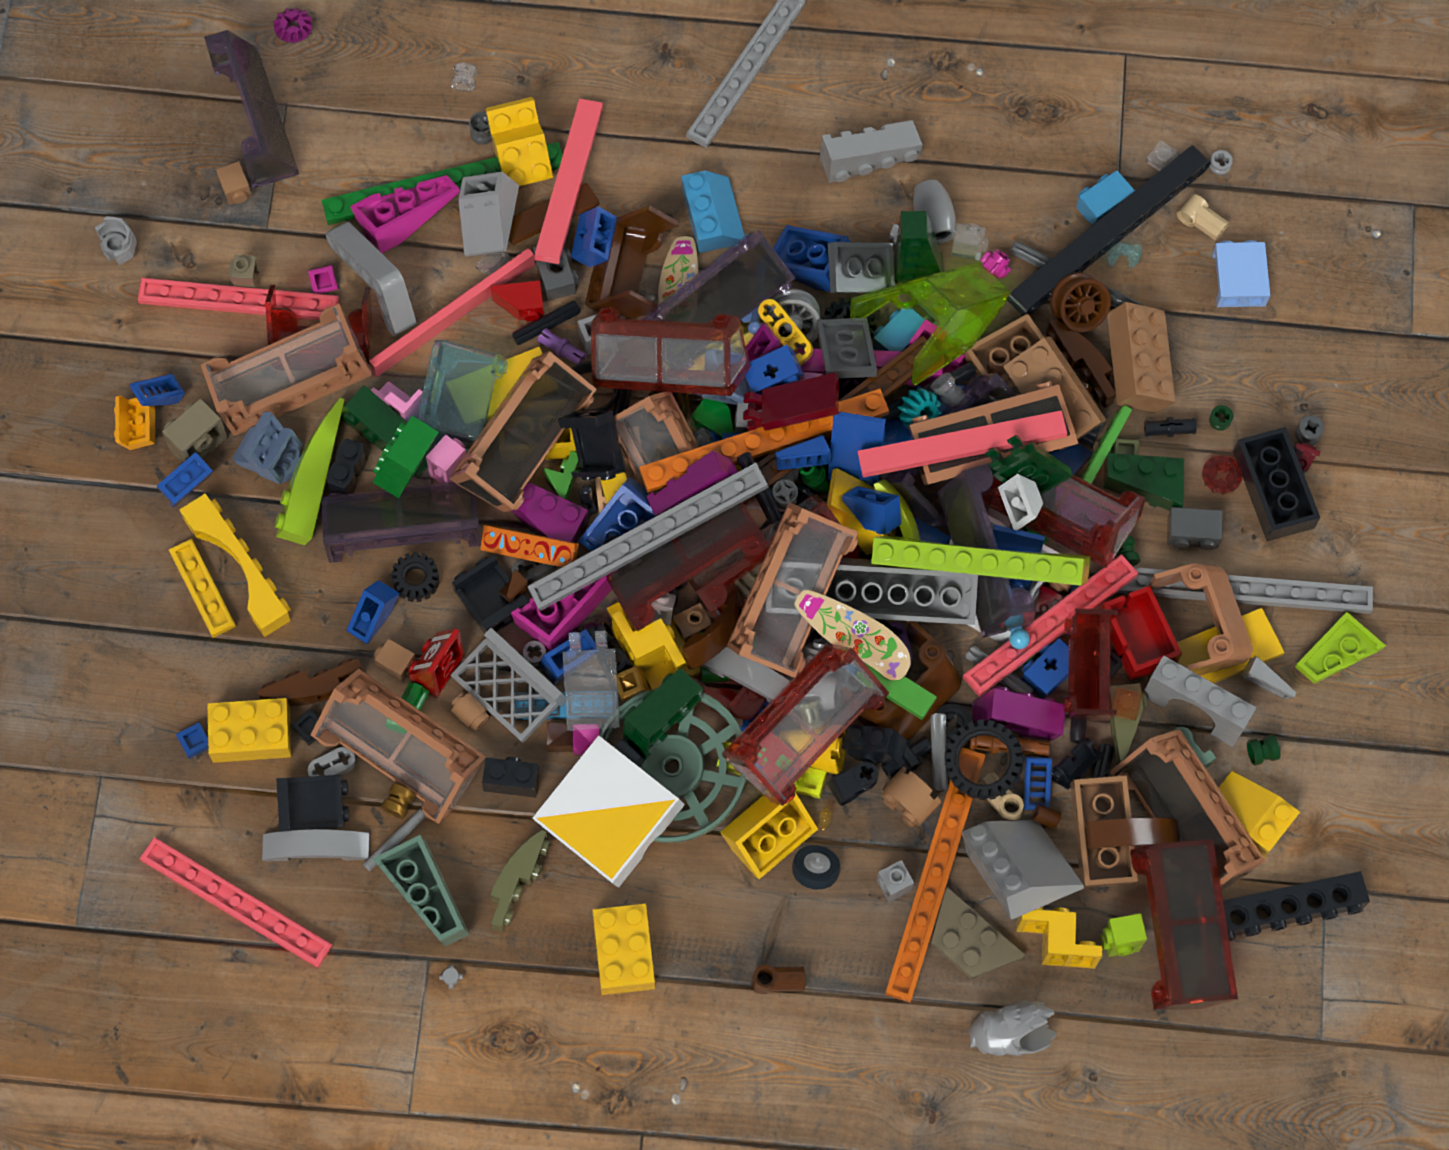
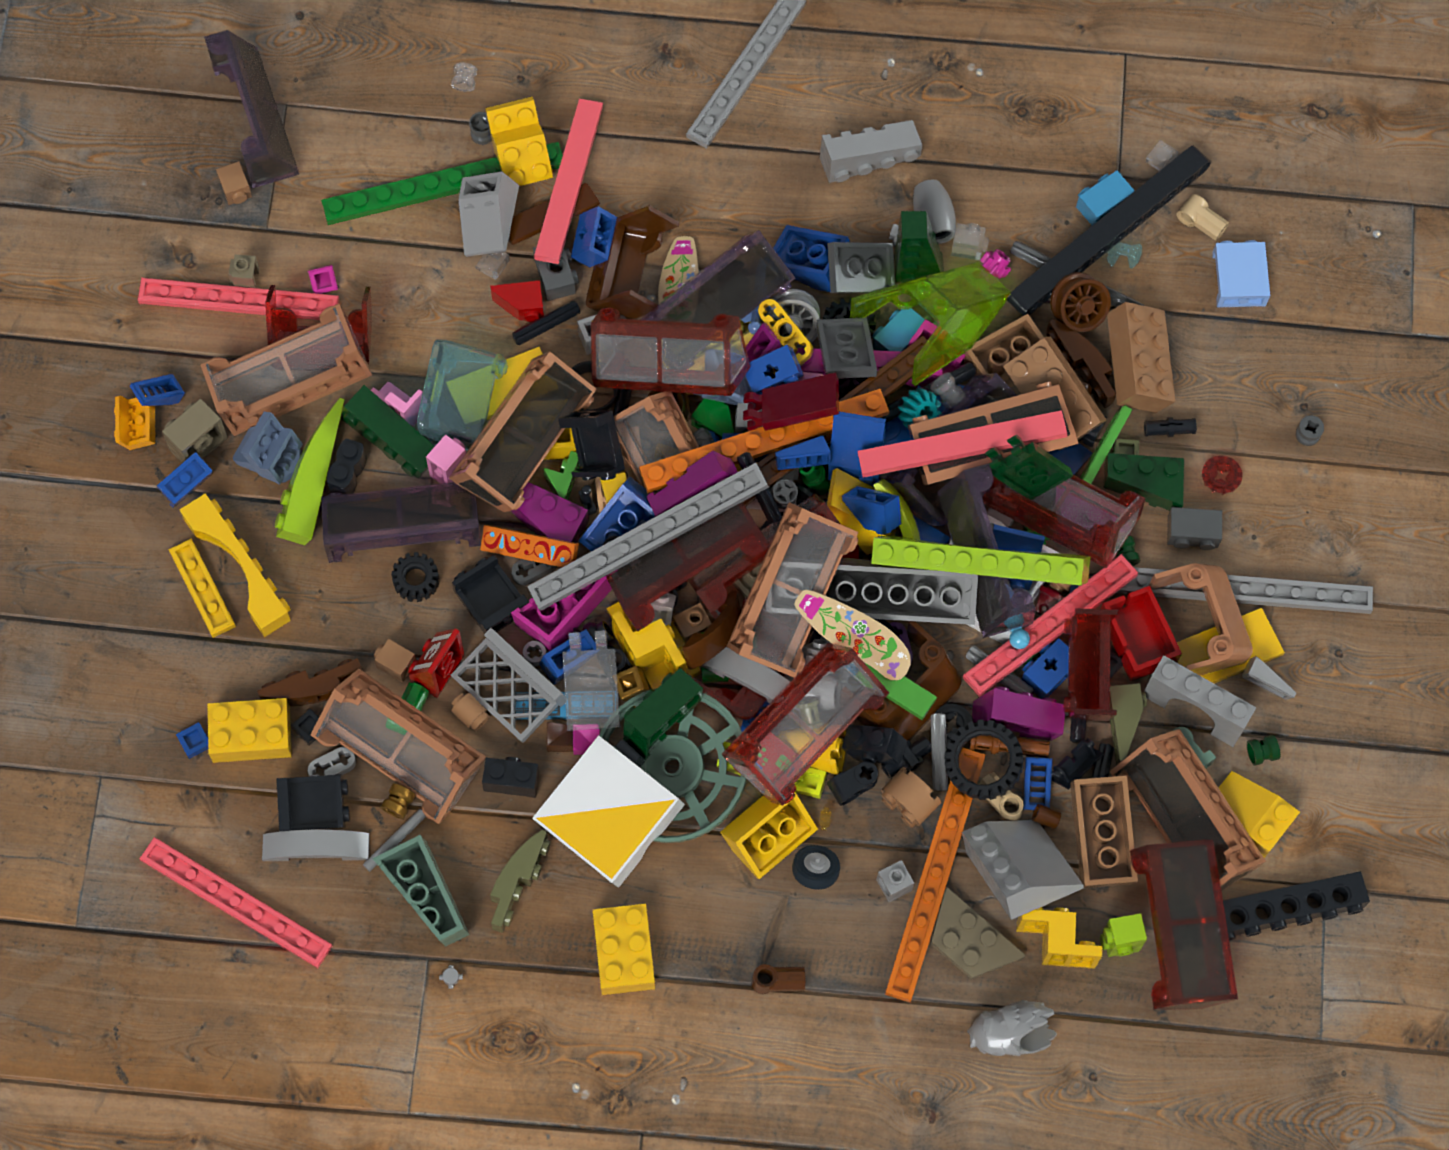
(117, 239): light grey hair -> none
(293, 34): magenta gear -> none
(372, 611): blue slope -> none
(377, 273): light grey beam -> none
(396, 216): dark pink wedge -> none
(403, 456): green brick -> none
(450, 313): coral tile -> none
(515, 587): reddish brown slope -> none
(562, 347): medium lavender pin -> none
(711, 210): dark azure slope -> none
(1020, 500): white slope -> none
(1126, 703): clear orange plate -> none
(1131, 832): reddish brown slope -> none
(1226, 158): light grey bush -> none
(1227, 414): dark green bush -> none
(1276, 484): black brick -> none
(1306, 455): dark red brick -> none
(1338, 649): lime wing -> none

